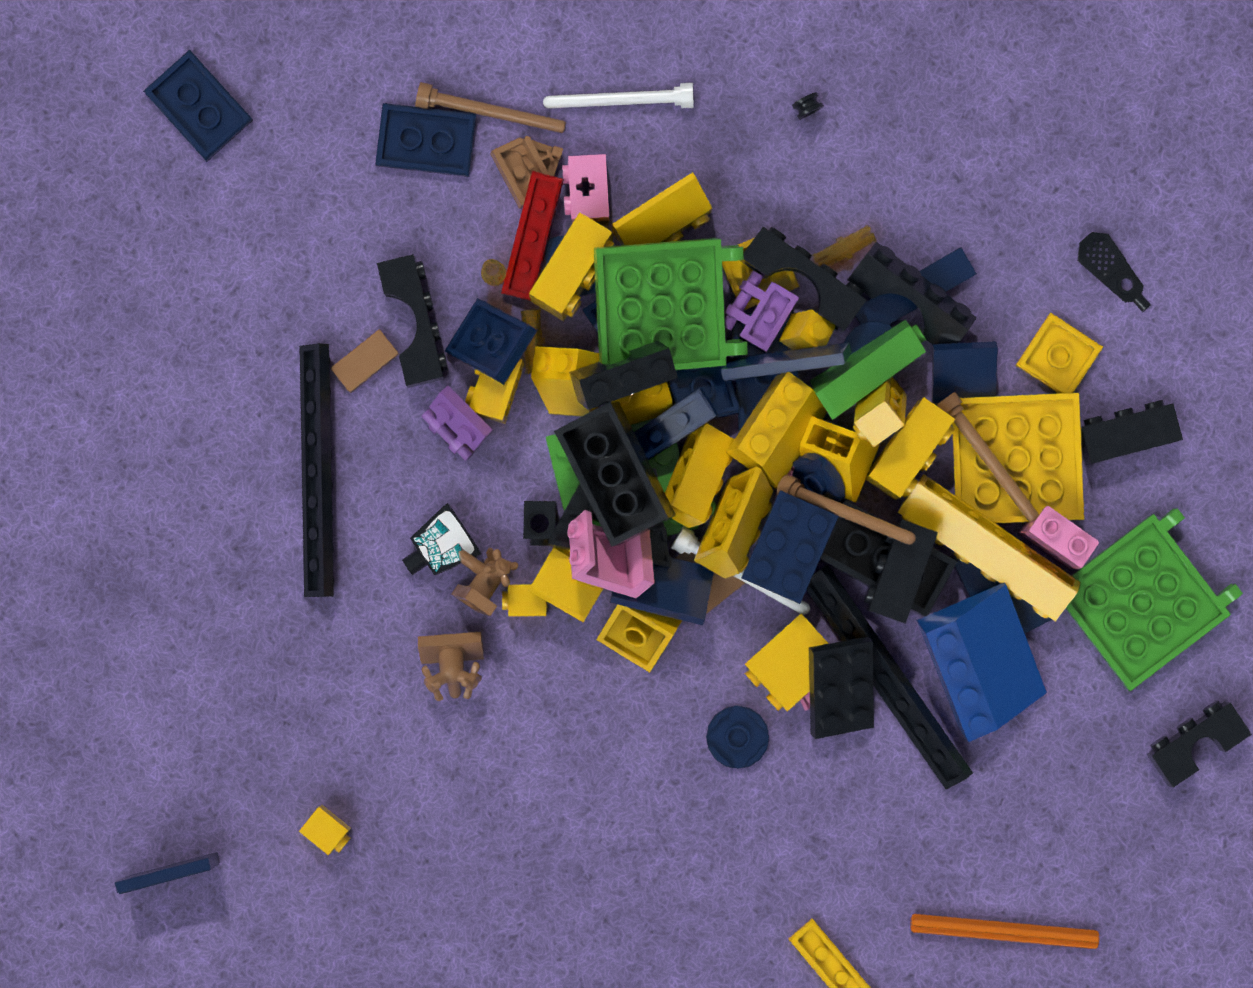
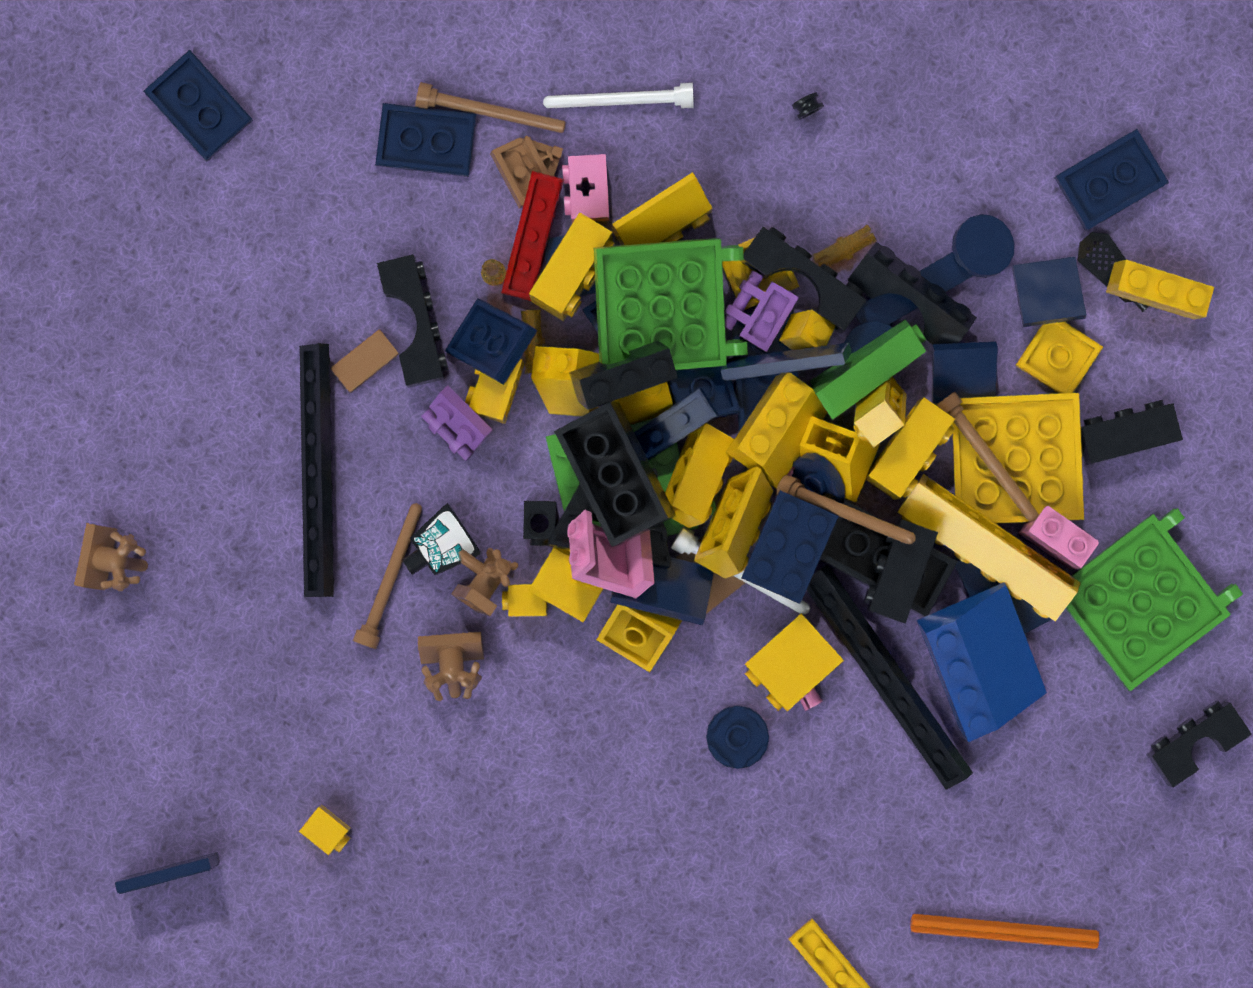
(100, 557): none -> medium nougat piece
(368, 633): none -> medium nougat piece
(841, 687): black plate -> none
(983, 245): none -> dark blue tile
(1049, 291): none -> dark blue tile
(1111, 180): none -> dark blue plate
(1160, 289): none -> yellow brick

